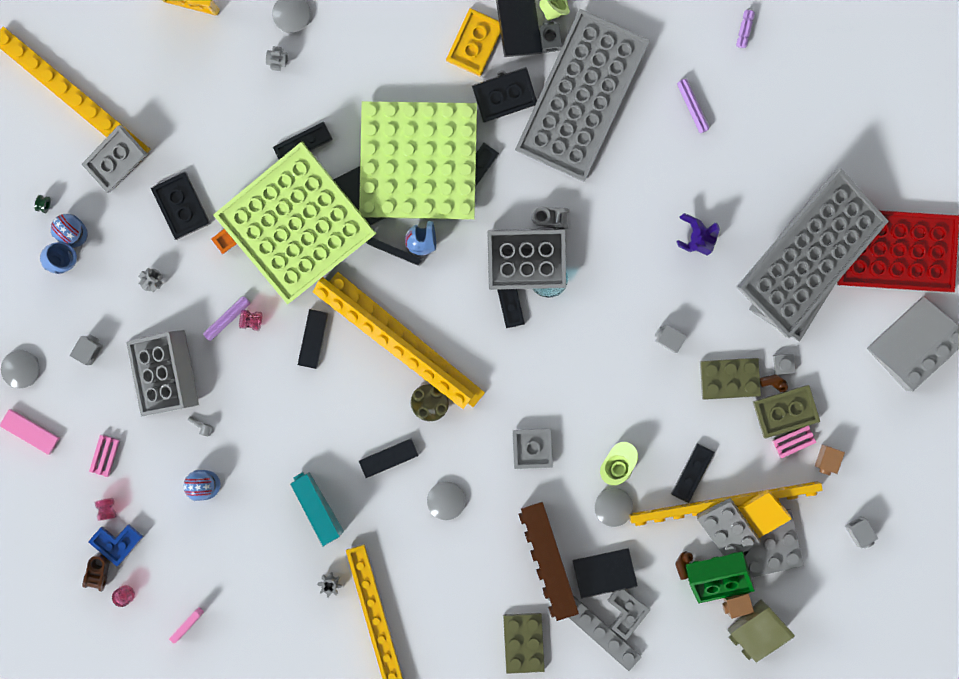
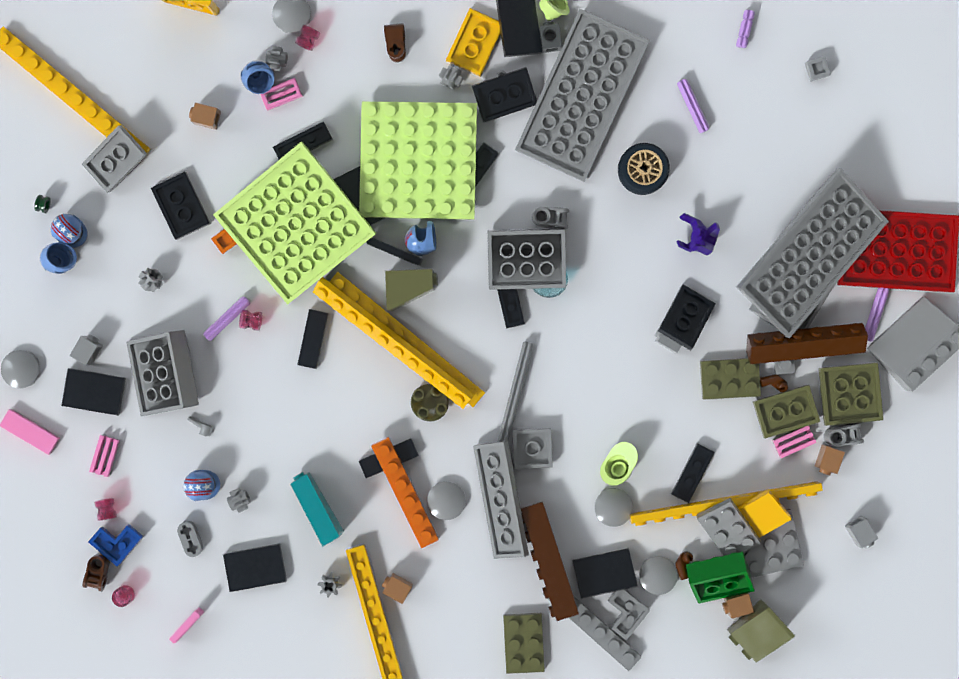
(93, 391): none -> black tile
(194, 537): none -> light grey beam
(205, 115): none -> medium nougat brick
(238, 500): none -> light grey gear
(254, 567): none -> black tile
(257, 77): none -> medium blue helmet
(285, 100): none -> bright pink tile
(307, 37): none -> clear pink wheel
(395, 40): none -> reddish brown piece
(396, 588): none -> medium nougat brick
(405, 492): none -> orange plate
(407, 286): none -> olive slope
(451, 77): none -> light grey gear
(501, 500): none -> light grey plate
(515, 391): none -> light grey axle
(649, 157): none -> wheel
(658, 575): none -> light grey dish
(686, 317): none -> black tile
(807, 343): none -> reddish brown brick
(817, 68): none -> light grey plate
(847, 435): none -> light grey piece
(851, 394): none -> olive plate
(876, 312): none -> lavender axle

